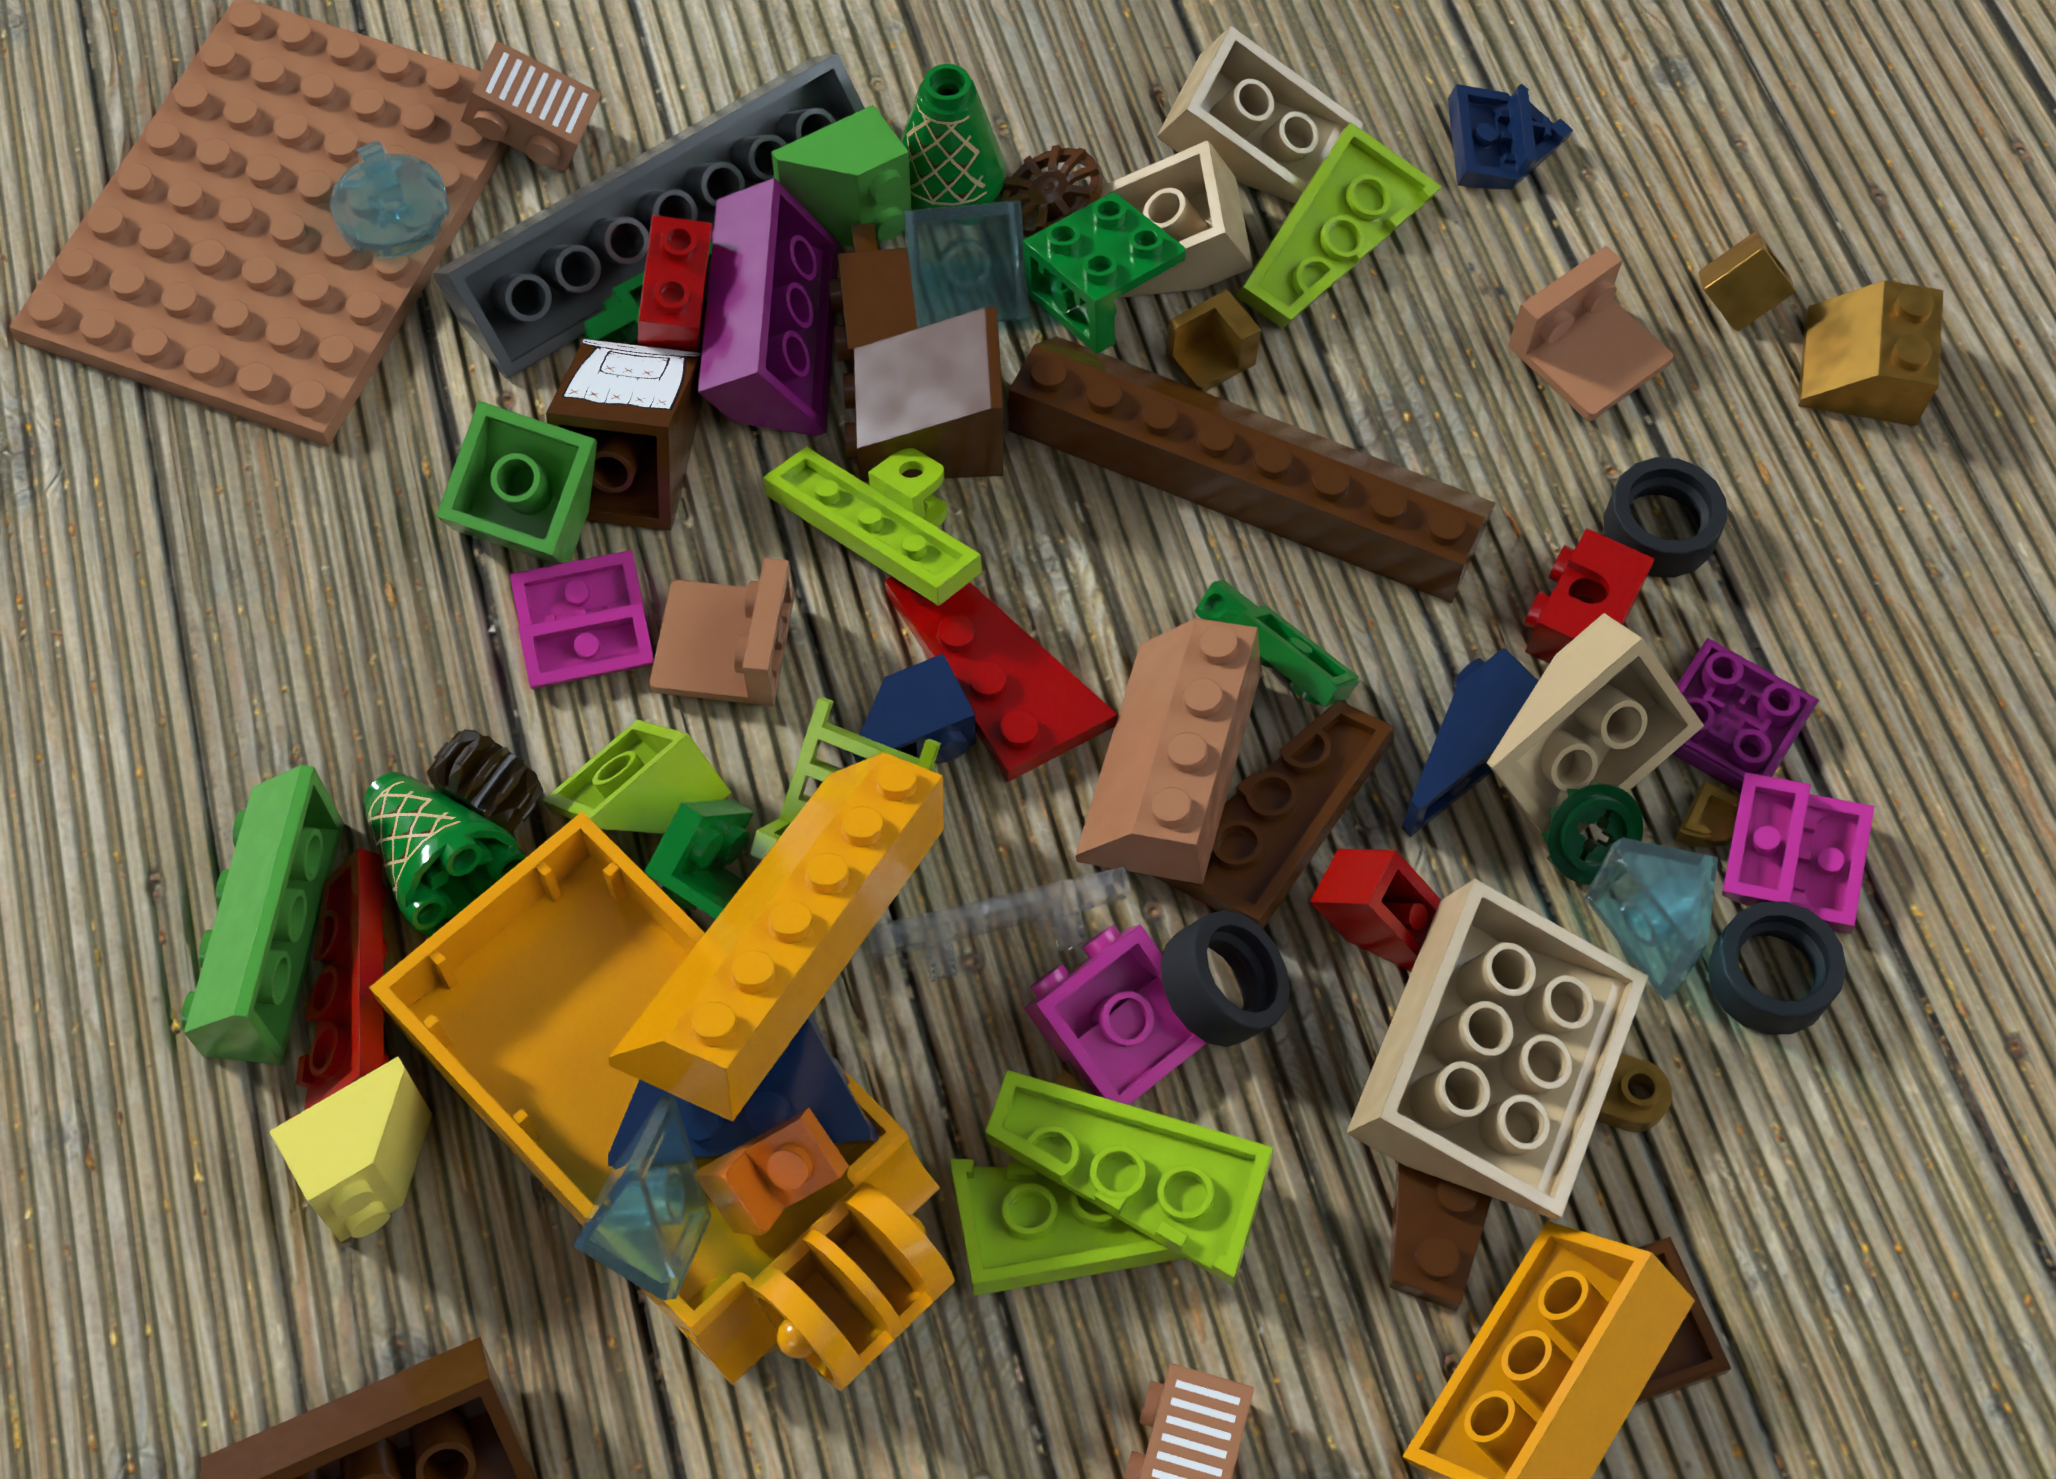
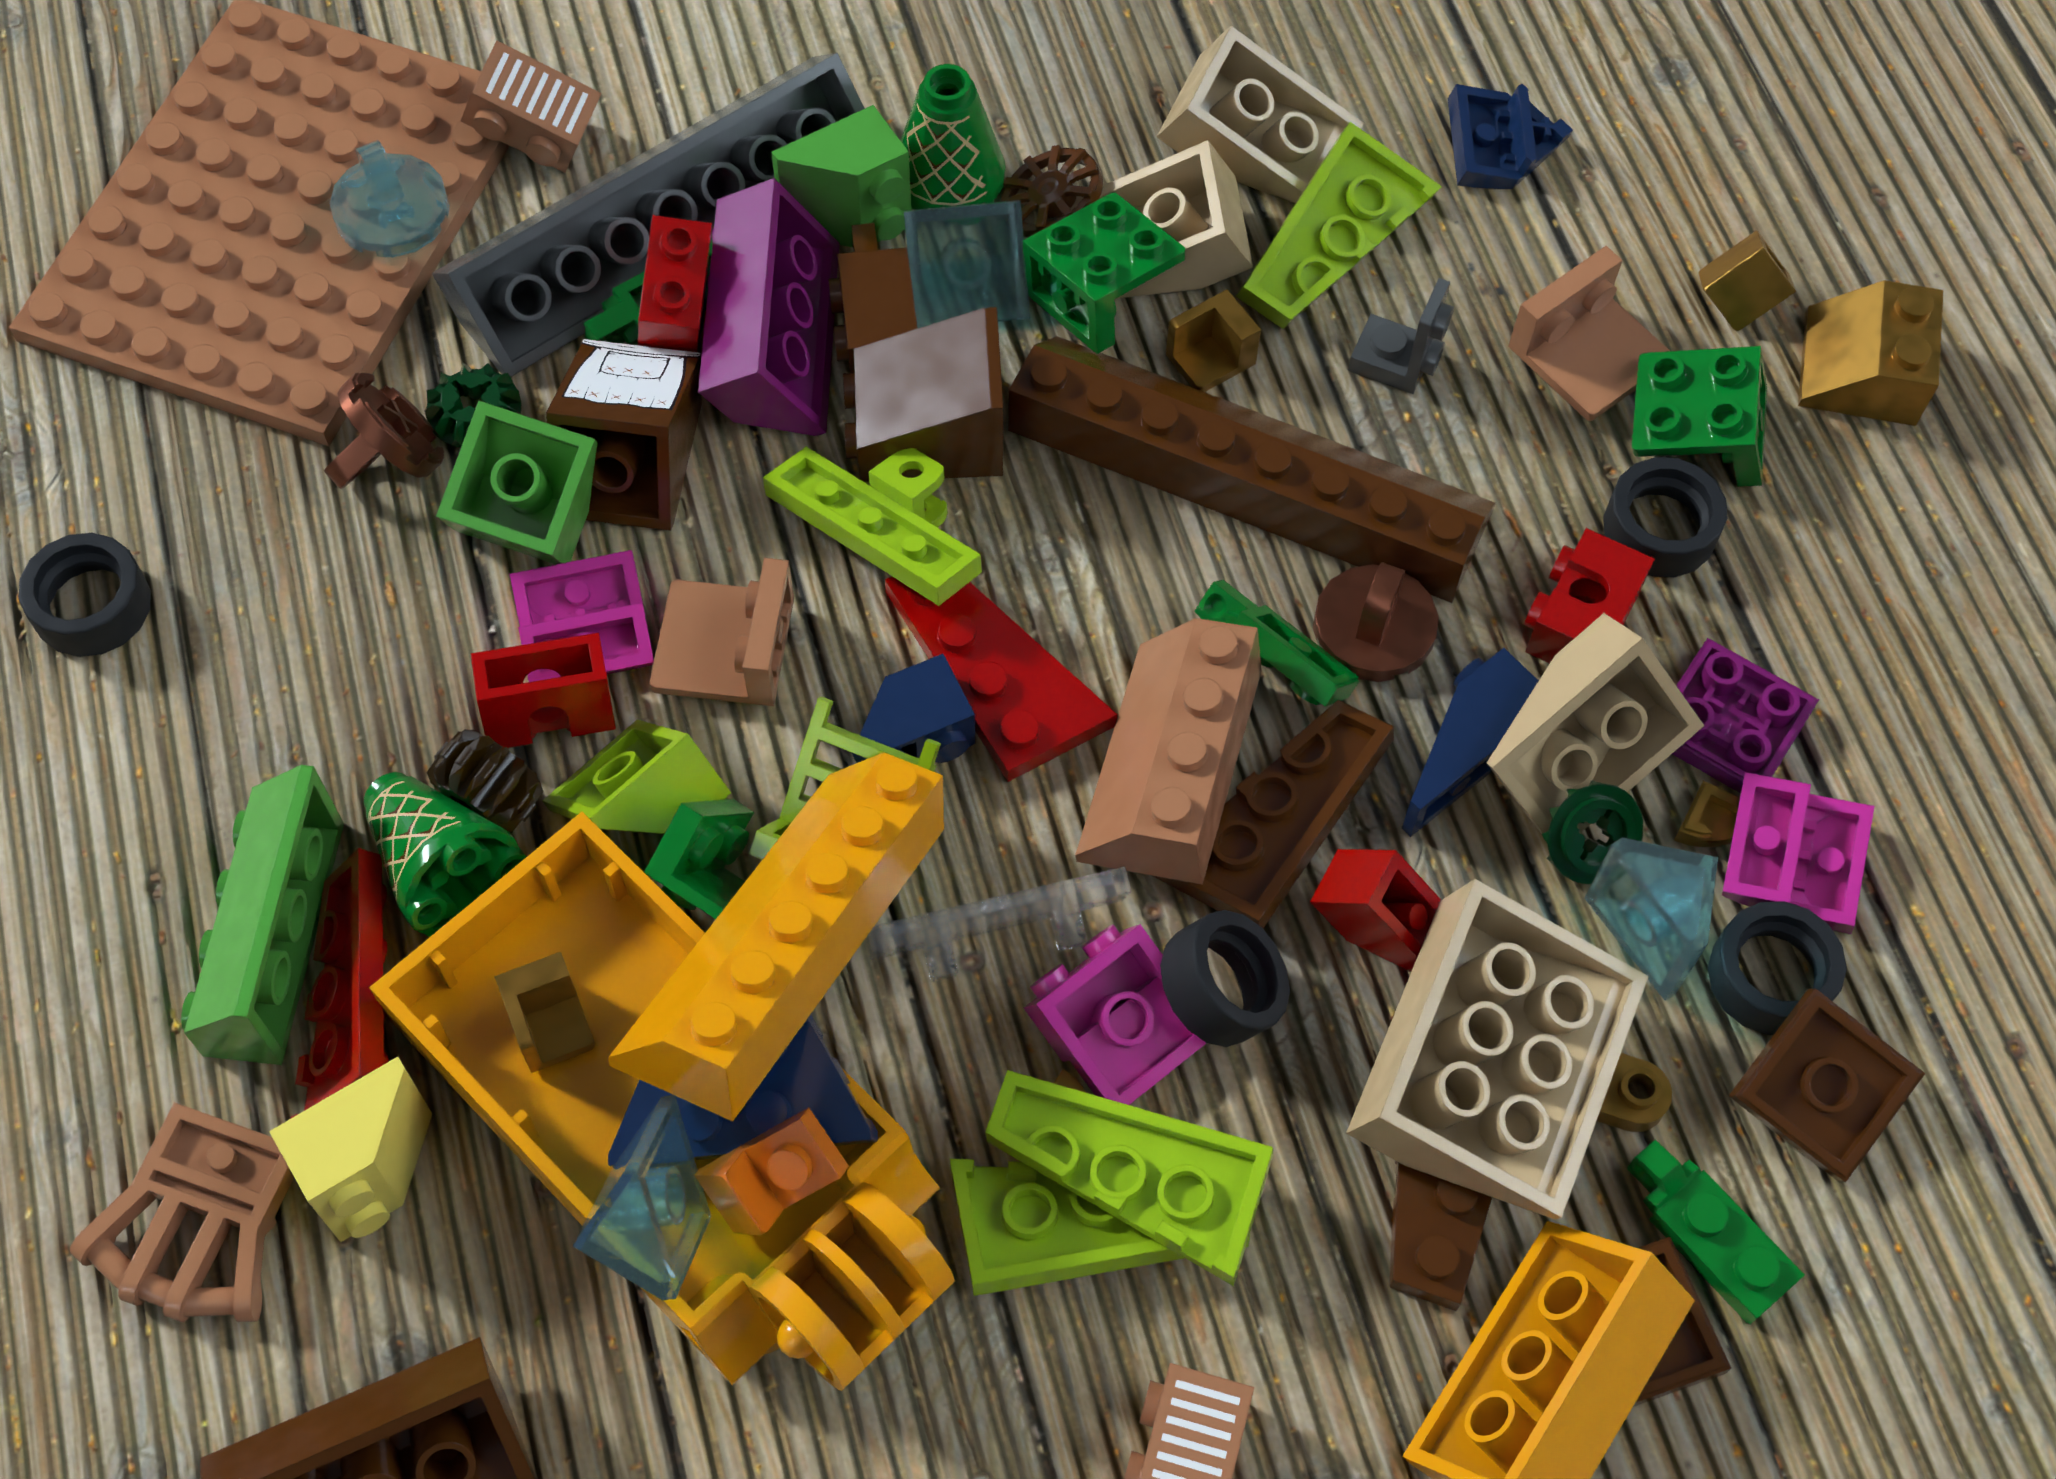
(67, 559): none -> black tyre
(203, 1168): none -> nougat plate
(387, 427): none -> copper tile
(445, 407): none -> dark green gear
(518, 710): none -> red brick
(545, 1012): none -> pearl gold panel
(1376, 621): none -> copper tile
(1400, 353): none -> dark grey bracket
(1703, 406): none -> green bracket
(1713, 1233): none -> green hinge
(1827, 1085): none -> reddish brown tile

